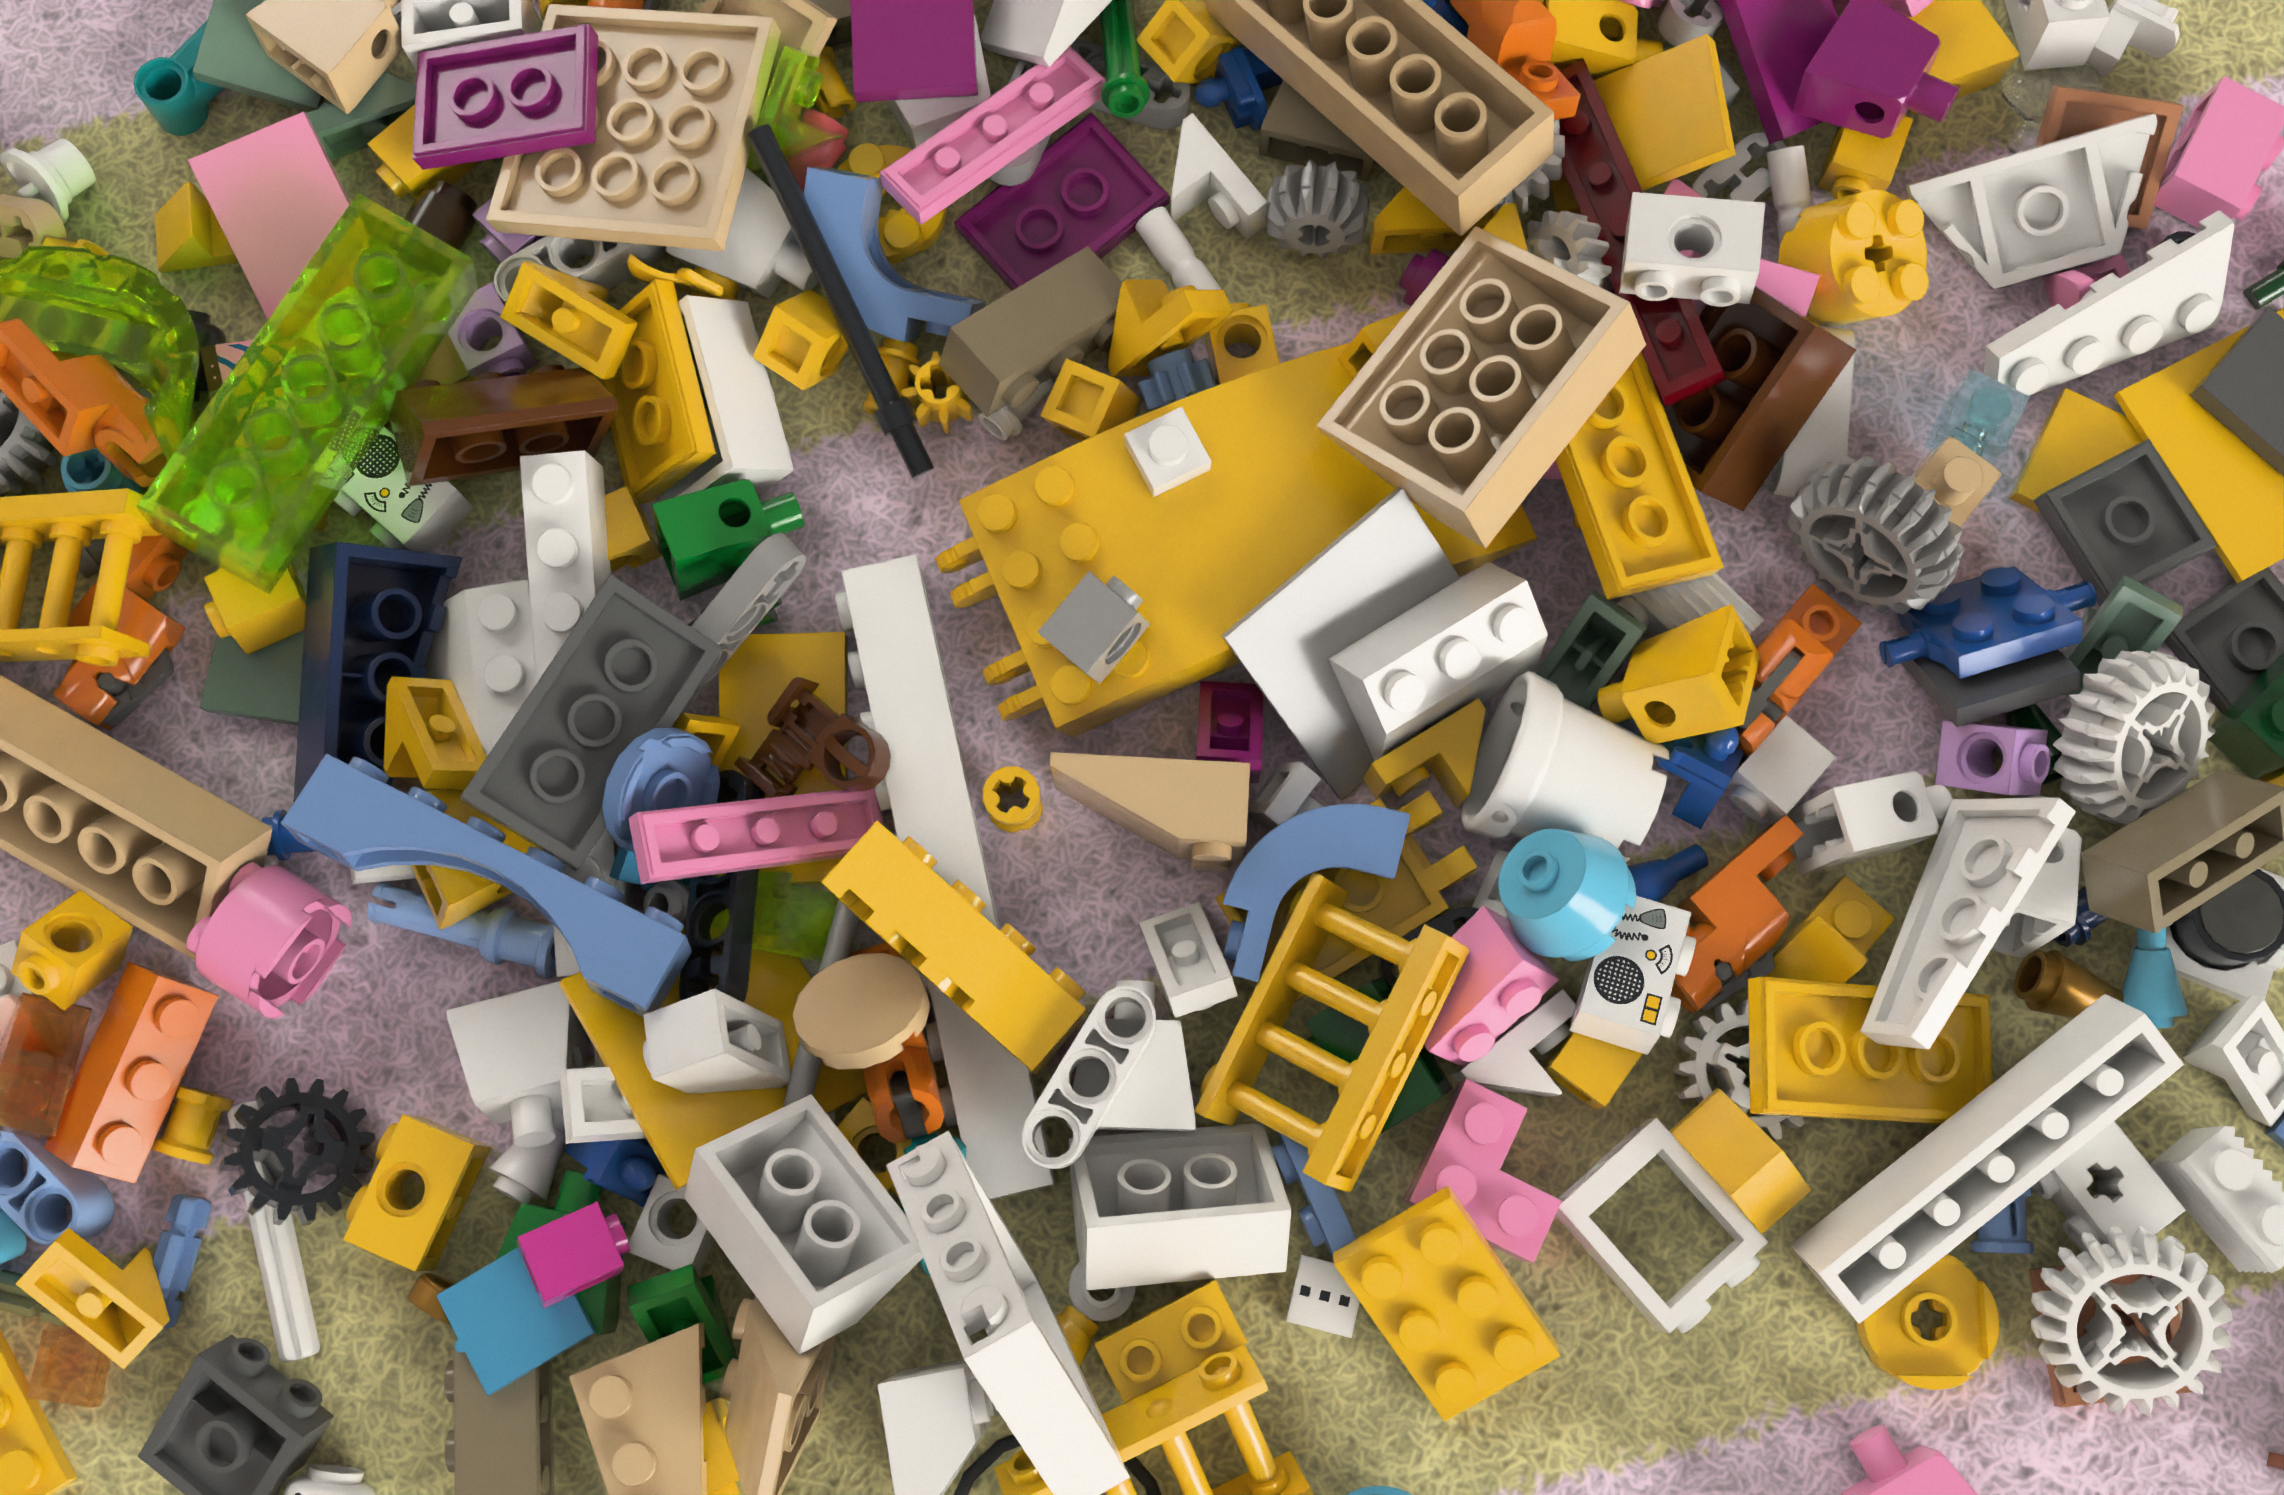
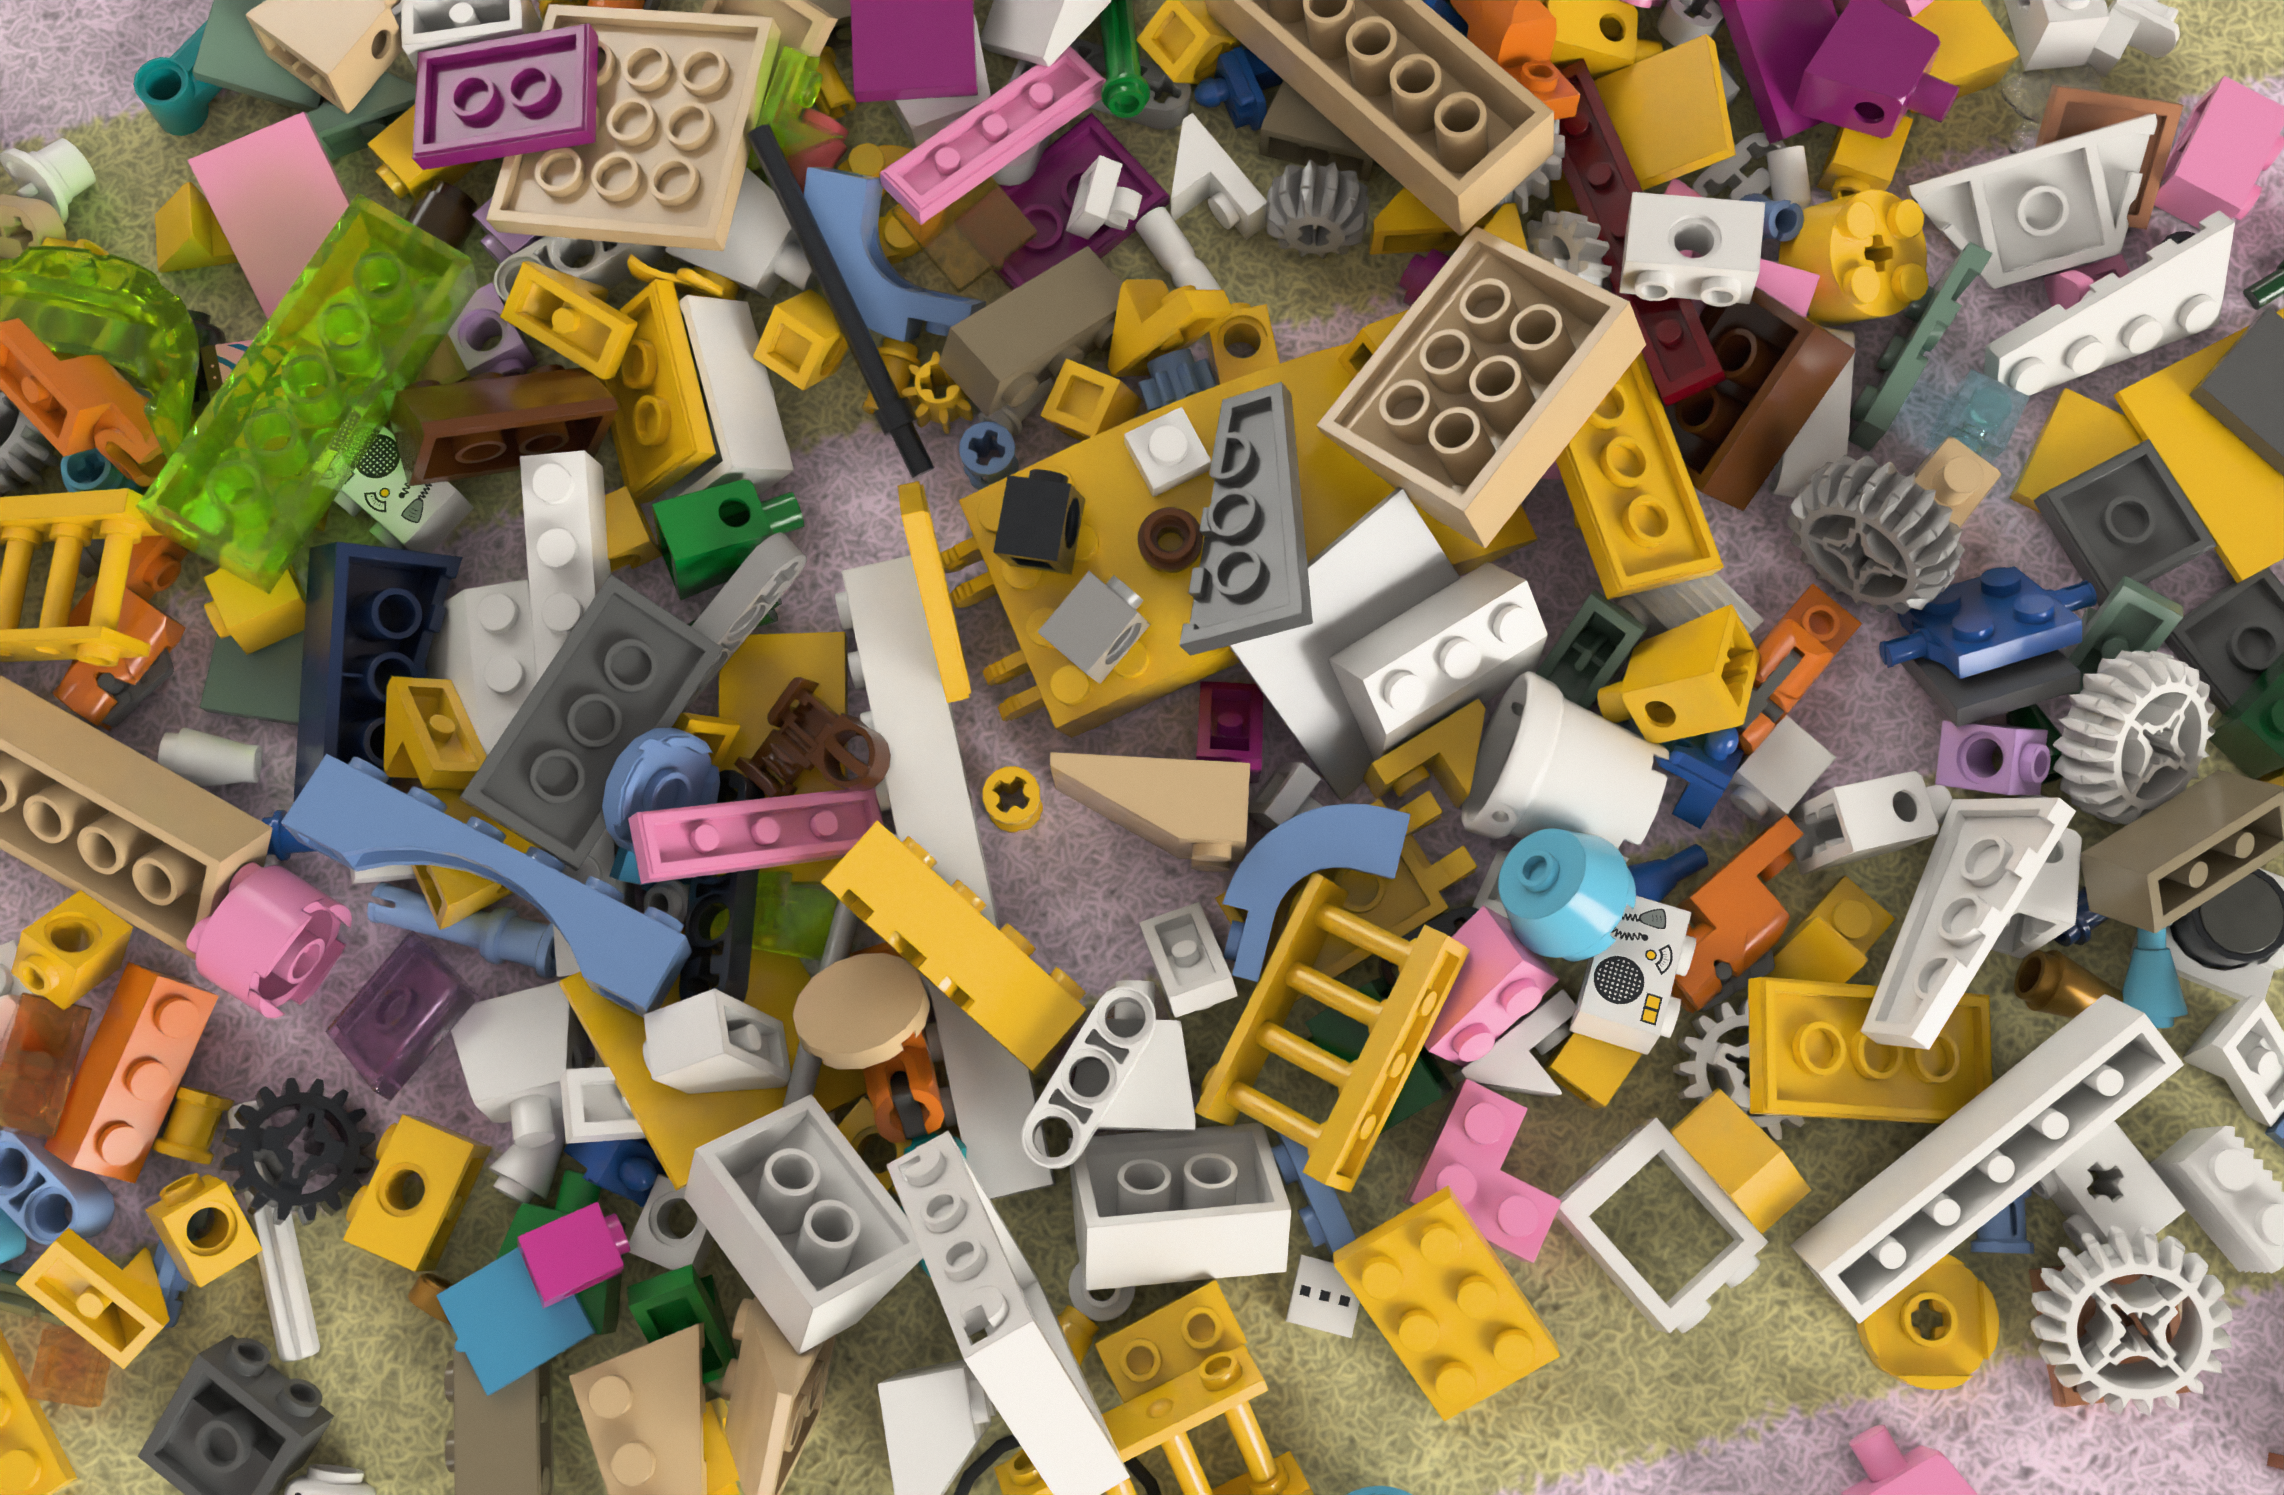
(209, 758): none -> white cone
(226, 1244): none -> yellow brick
(401, 1015): none -> clear purple tile
(934, 591): none -> yellow tile
(971, 233): none -> clear yellow piece
(978, 442): none -> medium blue bush
(1039, 522): none -> black brick
(1101, 201): none -> white tile
(1170, 521): none -> reddish brown plate
(1254, 540): none -> wing
(1781, 218): none -> medium blue pin
(1904, 356): none -> sand green wing

